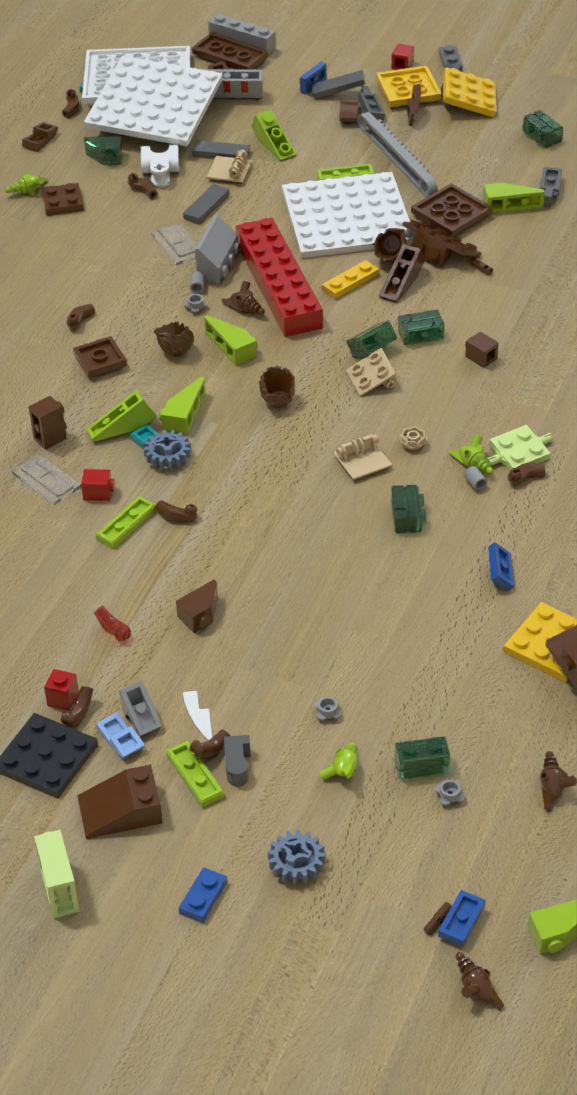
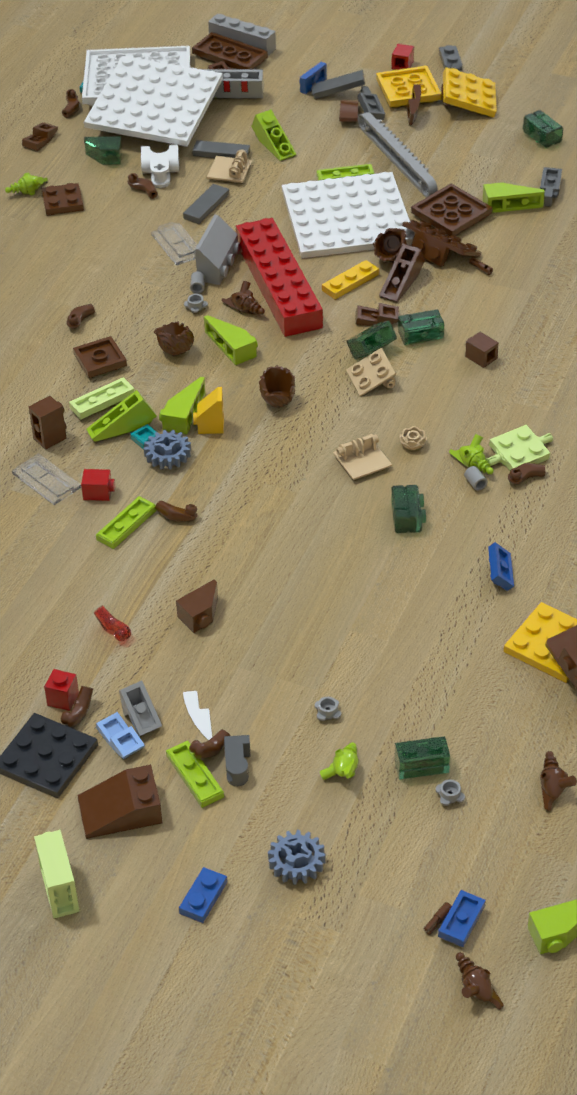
(101, 398): none -> yellowish green plate
(210, 413): none -> yellow slope
(372, 316): none -> reddish brown slope

